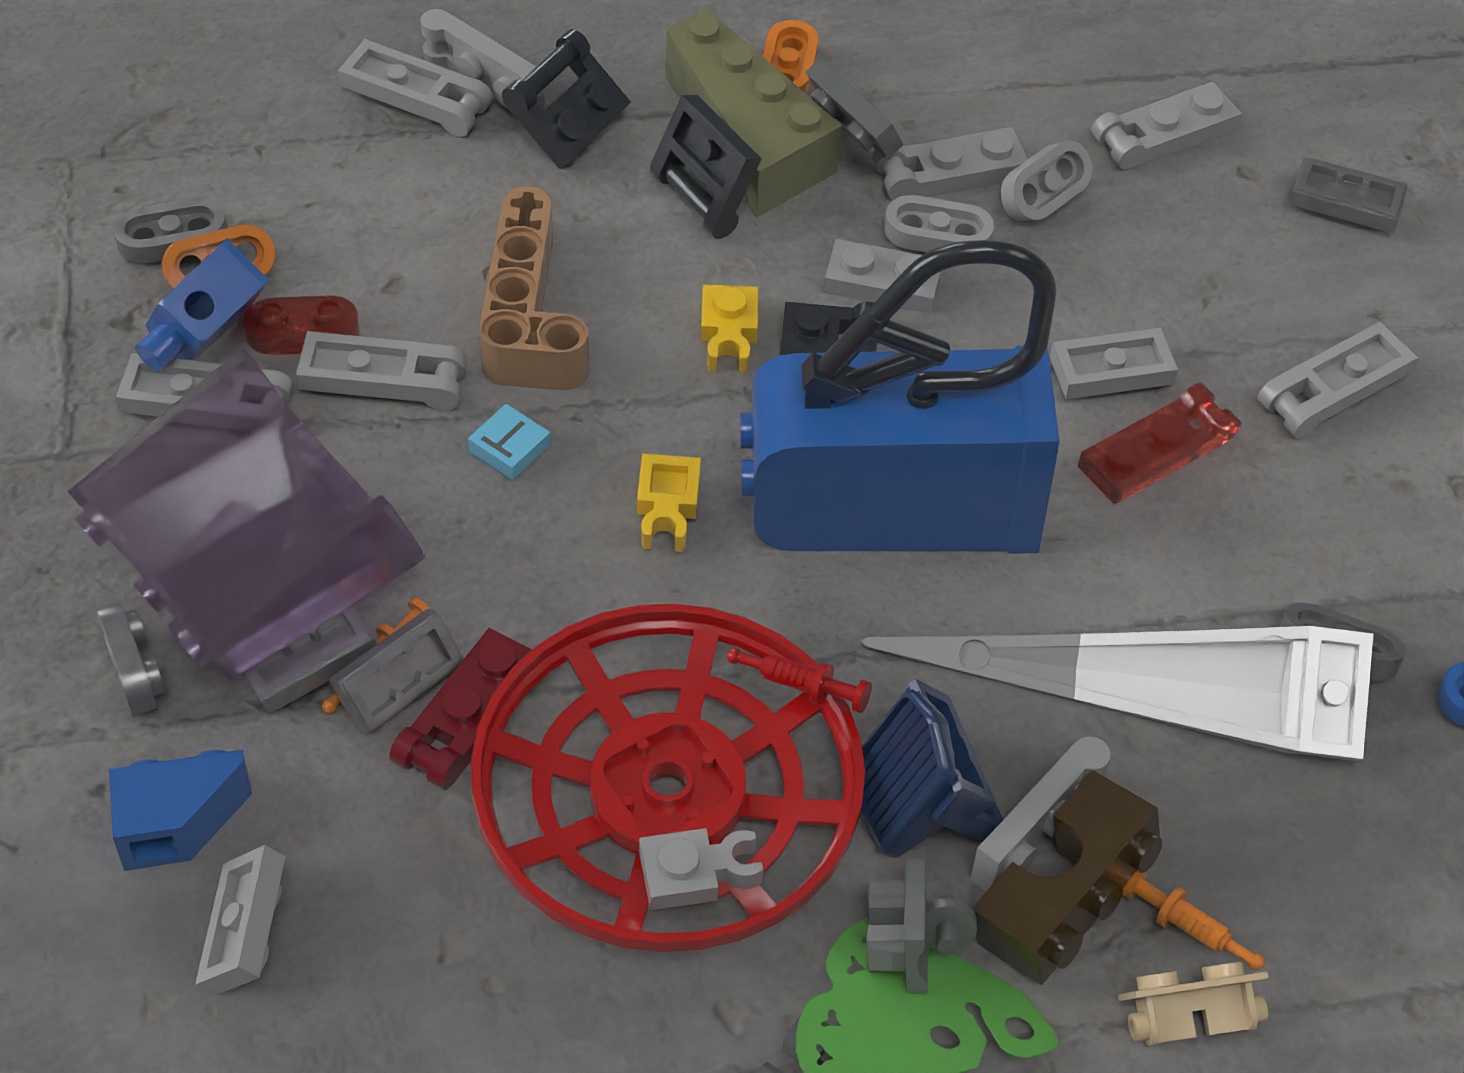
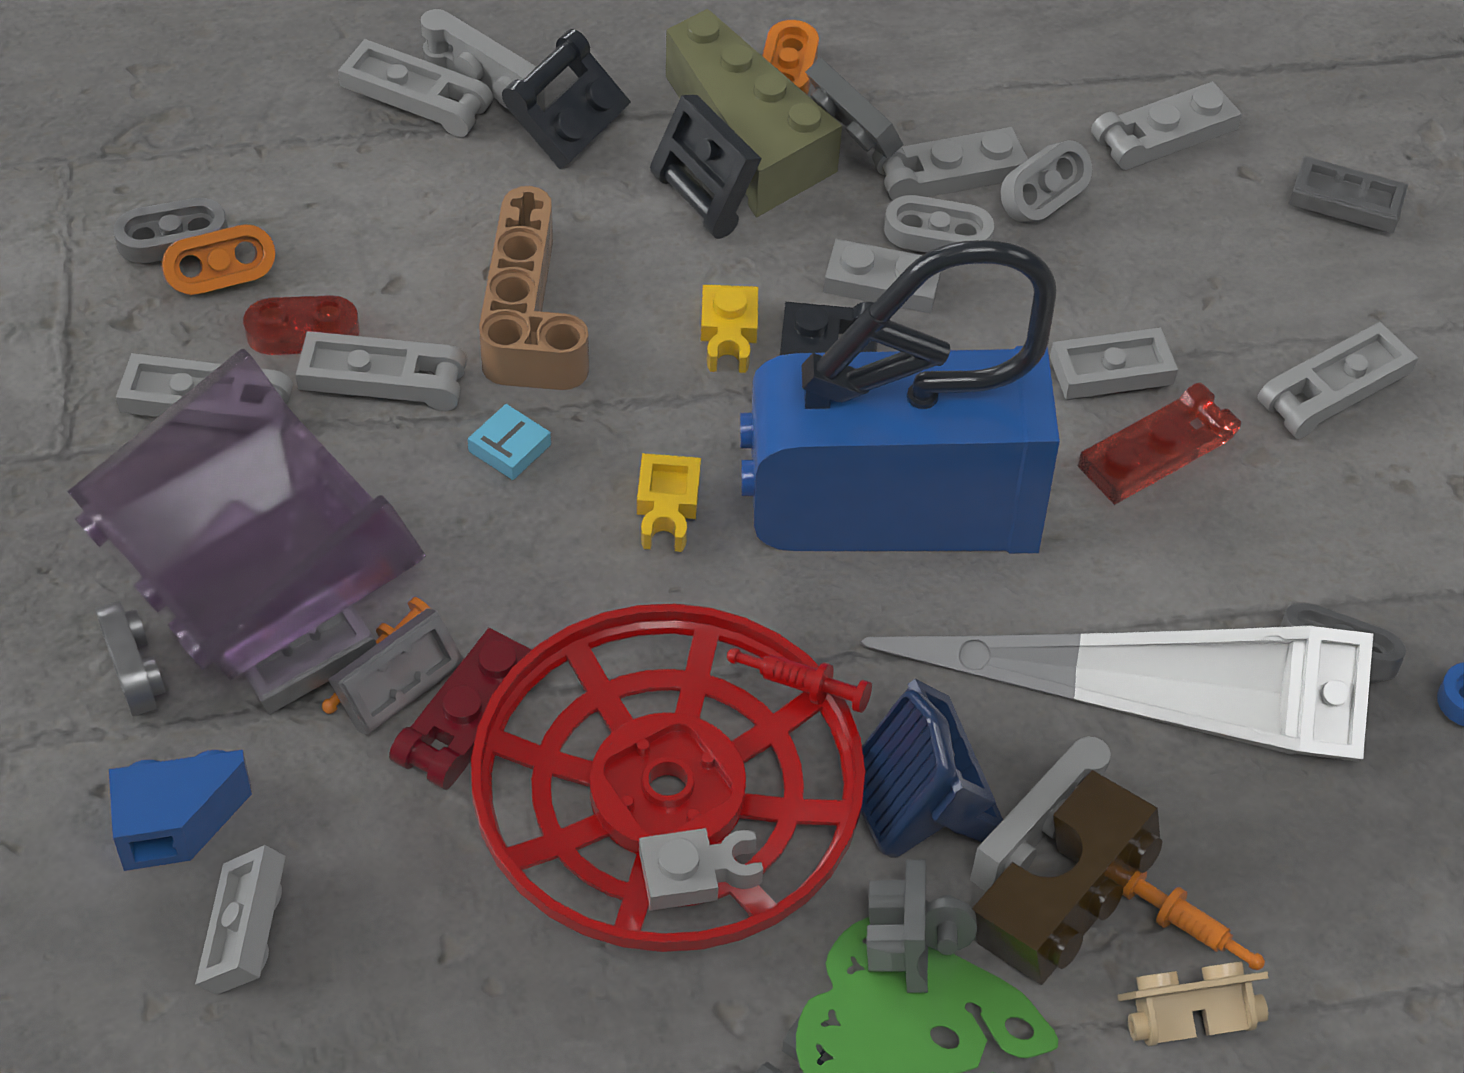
(201, 307): blue torso -> none

